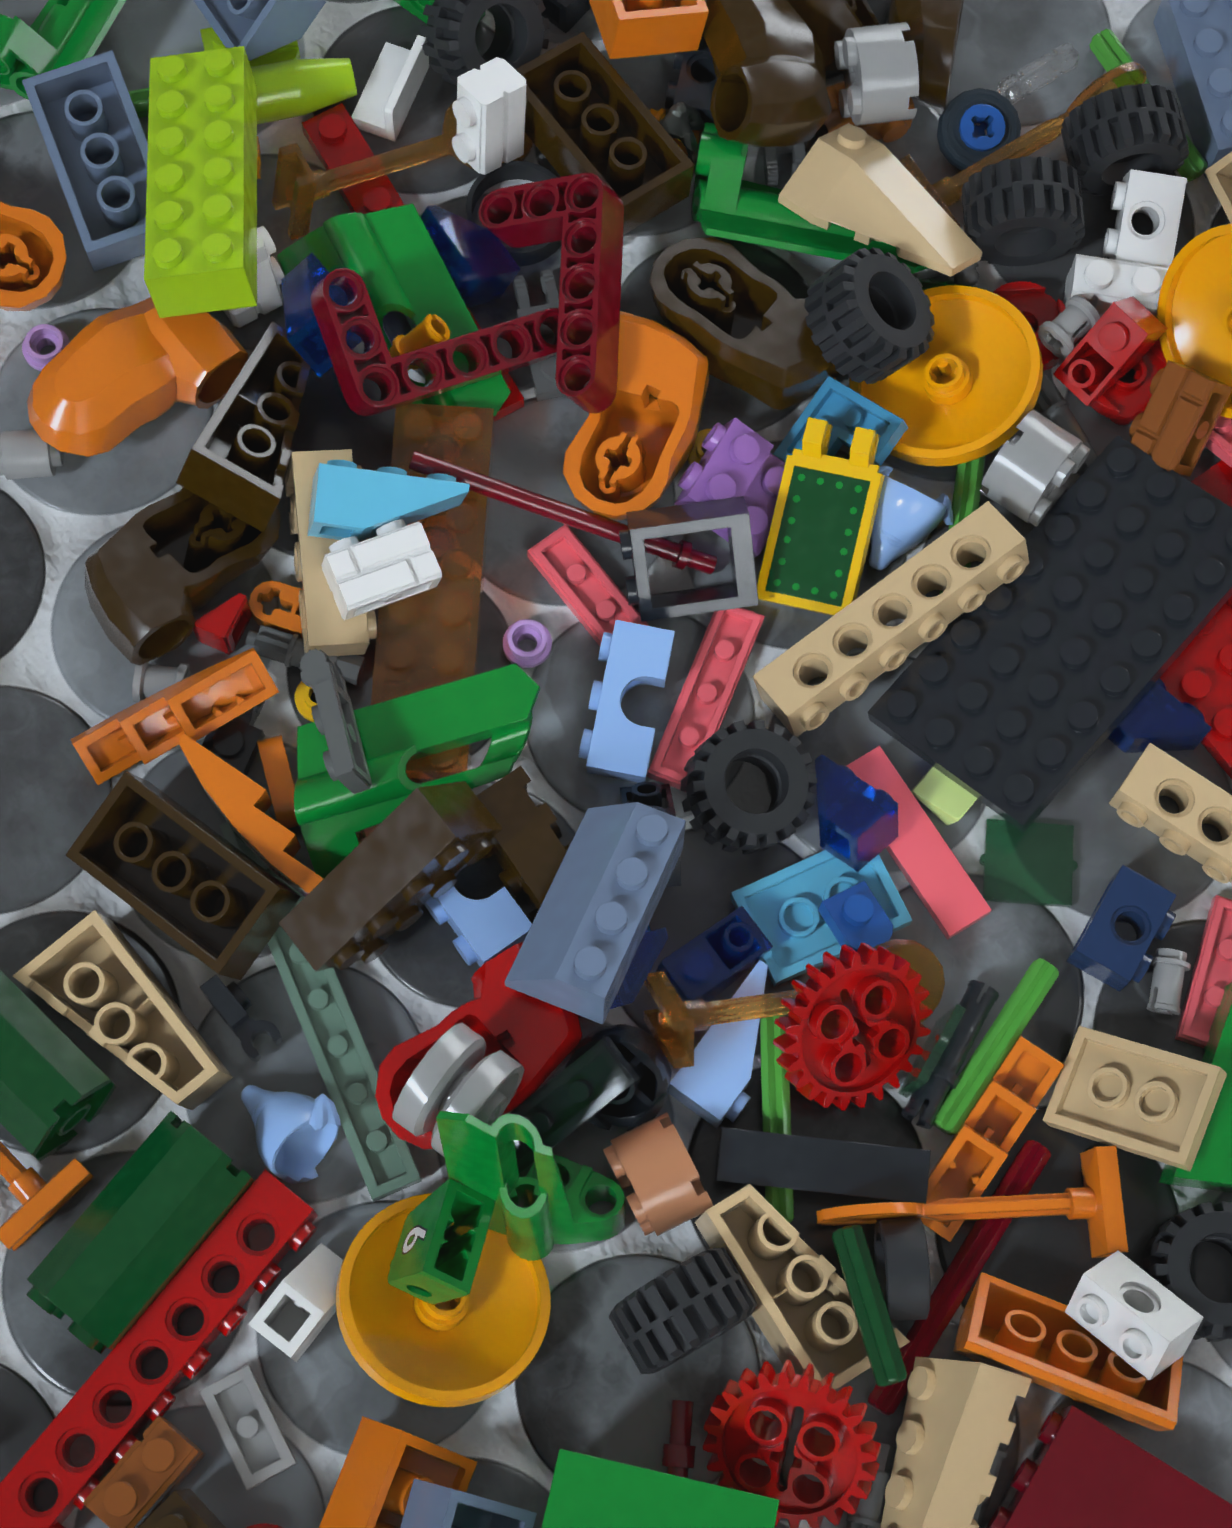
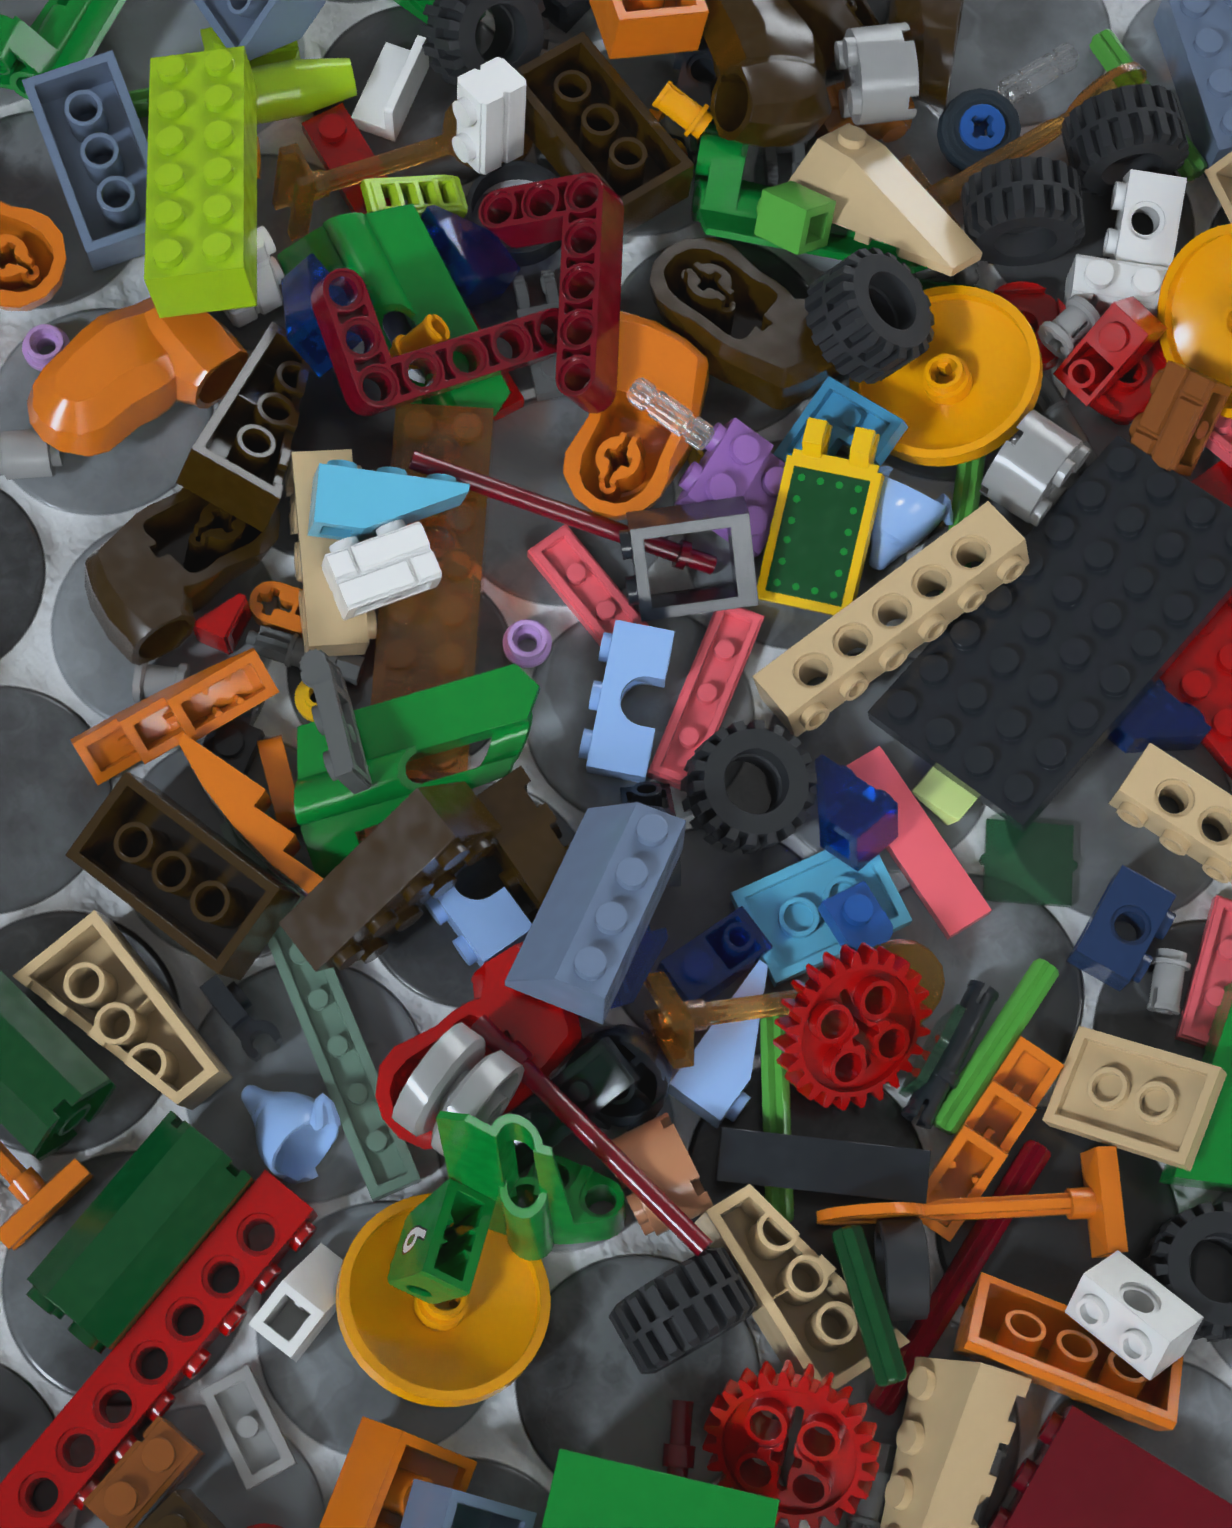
(436, 190): none -> lime slope
(595, 1139): none -> dark red bar
(670, 413): none -> clear axle
(683, 110): none -> light orange pin
(794, 217): none -> bright green brick

